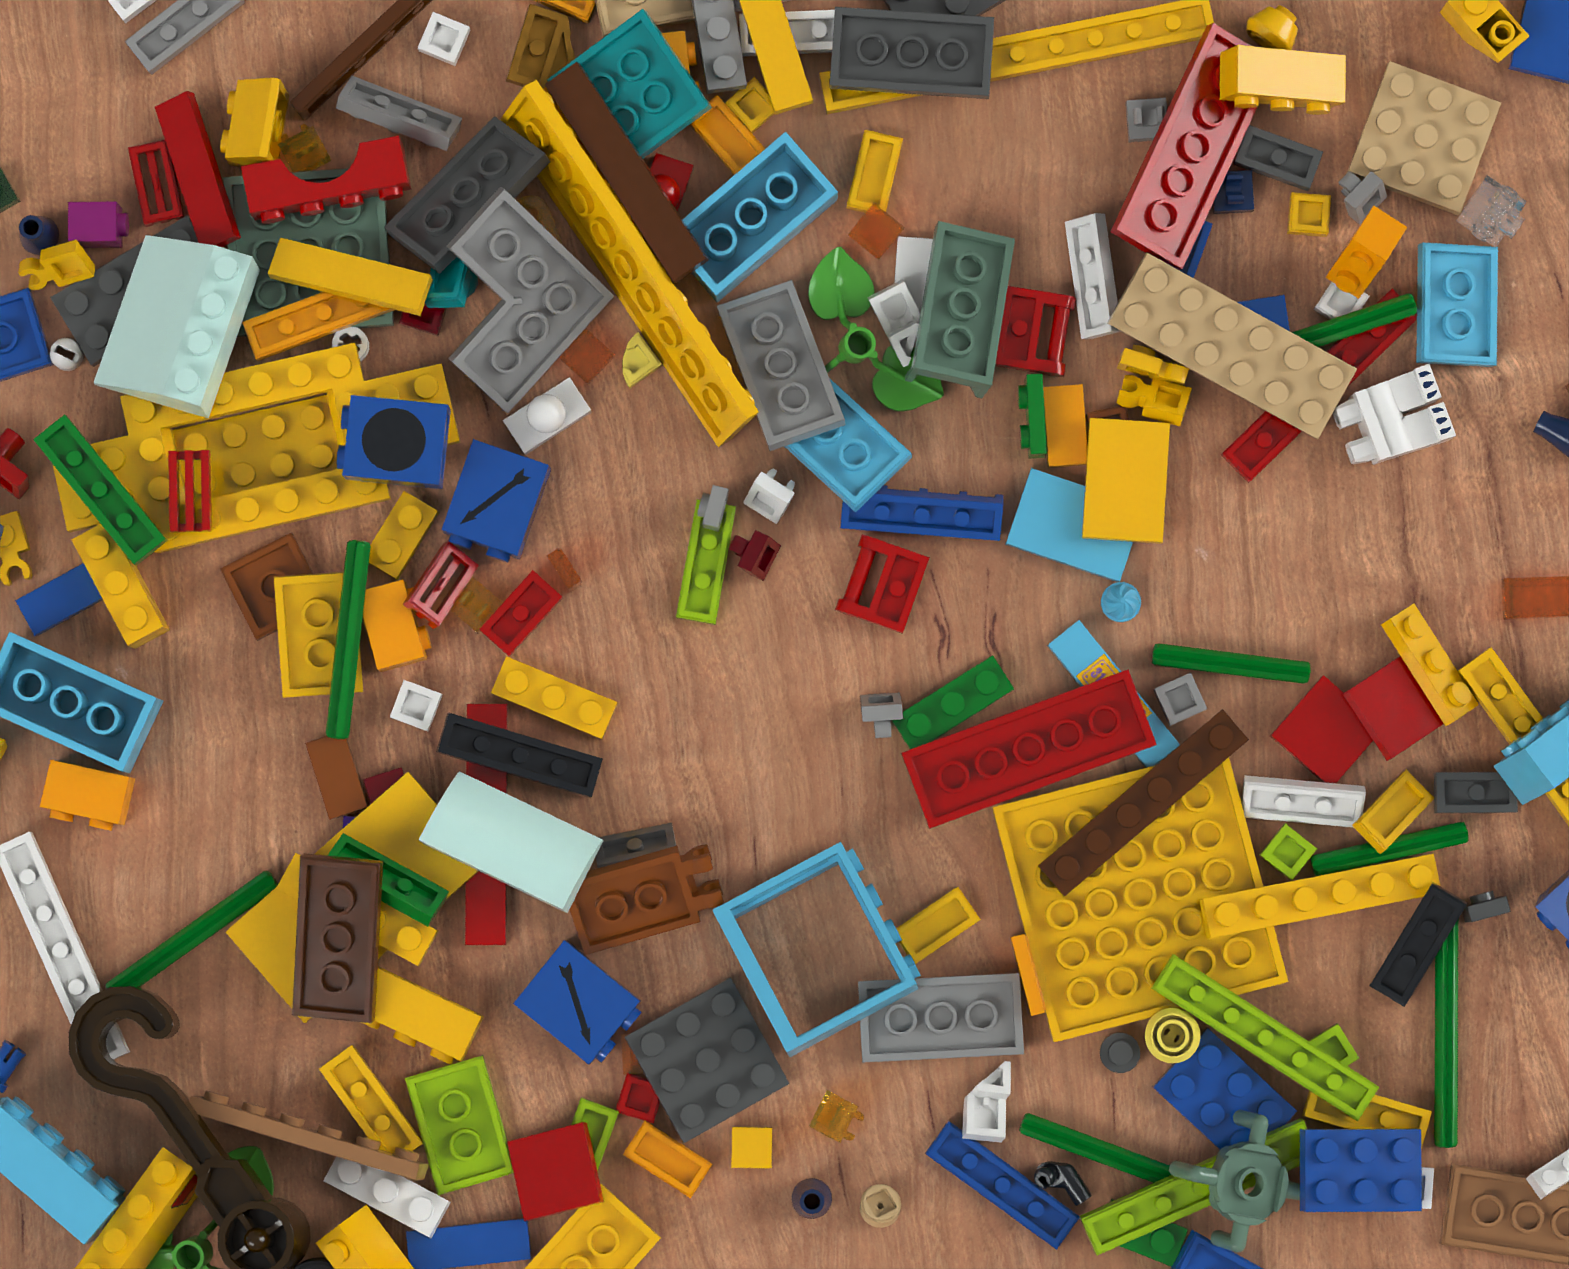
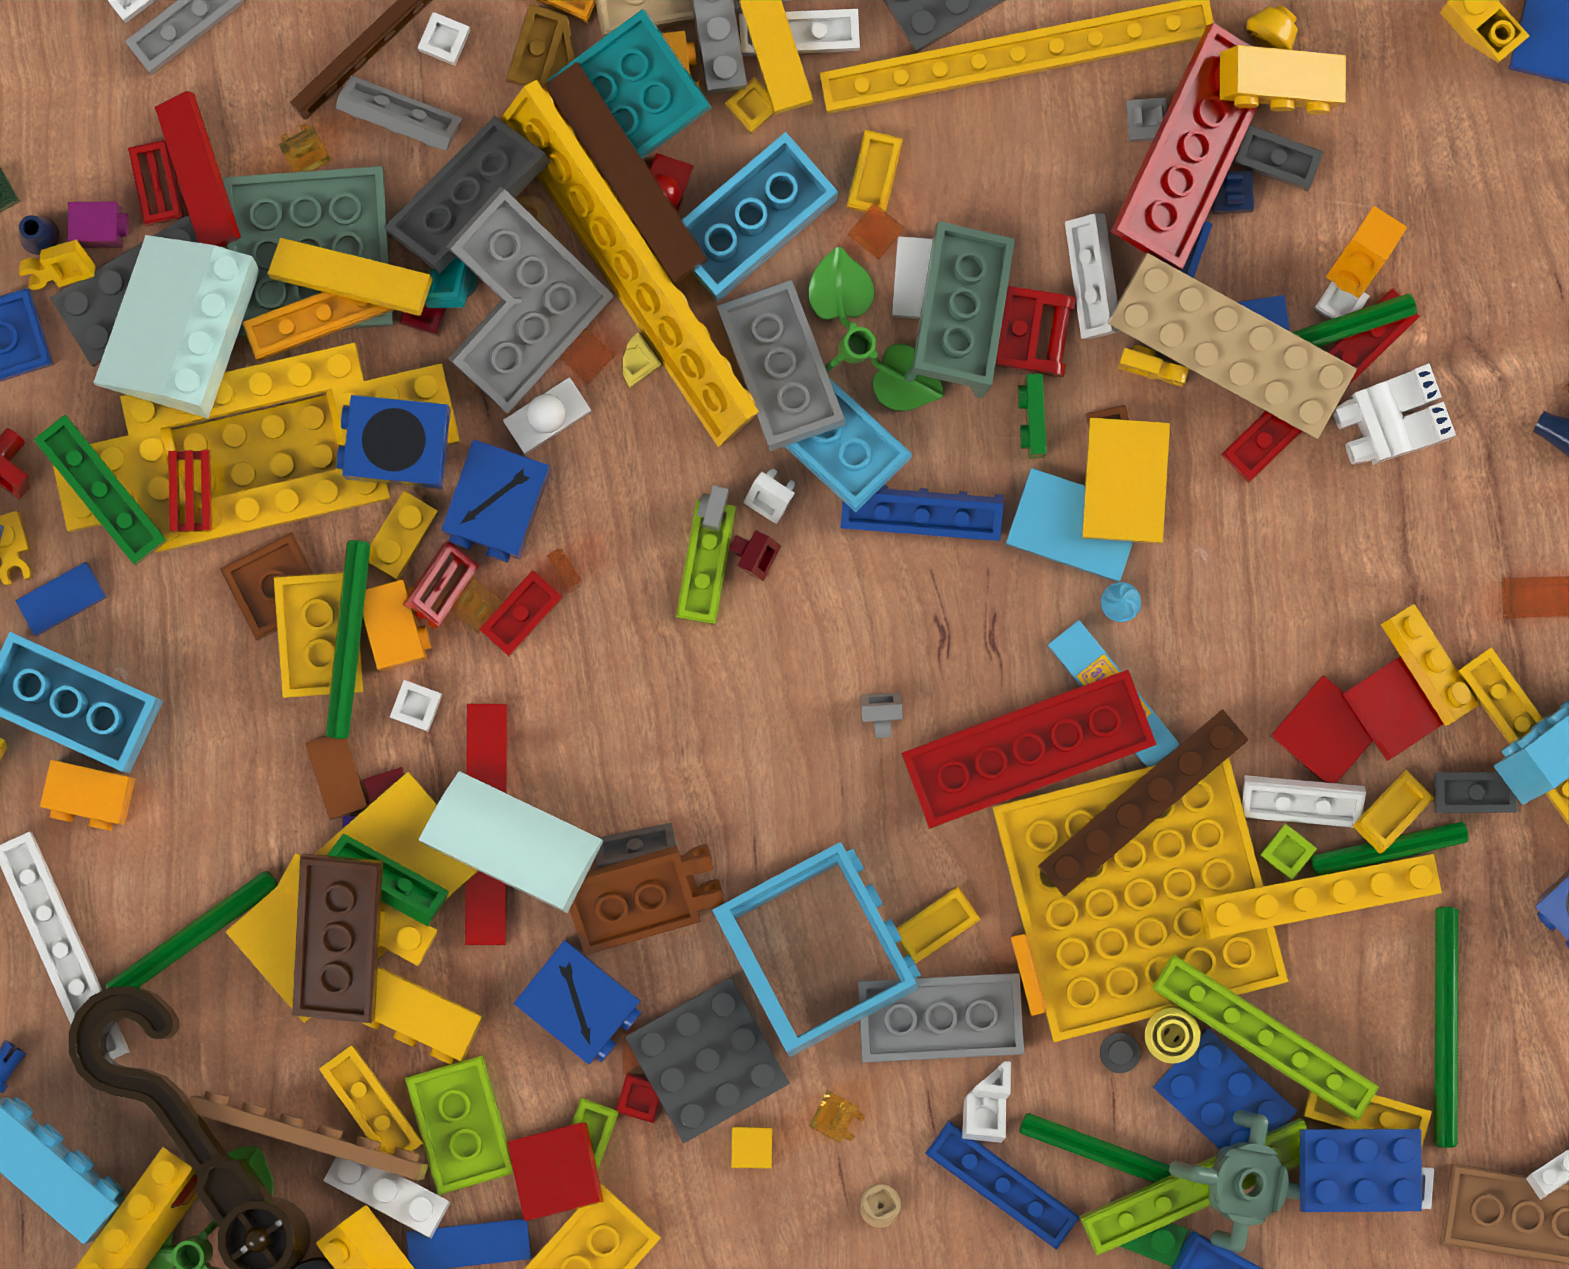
(62, 362): white hinge -> none
(120, 587): yellow brick -> none
(256, 121): yellow slope -> none
(354, 333): white bush -> none
(376, 171): red arch -> none
(519, 755): black plate -> none
(554, 697): yellow plate -> none
(667, 1159): light orange tile -> none
(727, 136): light orange tile -> none
(811, 1186): cone -> none
(895, 588): red plate -> none
(898, 318): white slope -> none
(912, 53): dark grey plate -> none
(953, 703): green plate -> none
(1062, 1176): black arm -> none
(1065, 425): light orange tile -> none
(1160, 400): yellow plate -> none
(1180, 699): light grey plate -> none
(1231, 663): green axle -> none
(1309, 214): yellow tile -> none
(1335, 1044): lime plate -> none
(1362, 194): light grey tile -> none
(1418, 944): black tile -> none
(1424, 137): tan plate -> none
(1457, 304): medium azure tile -> none
(1485, 906): dark grey plate -> none
(1493, 212): clear brick -> none

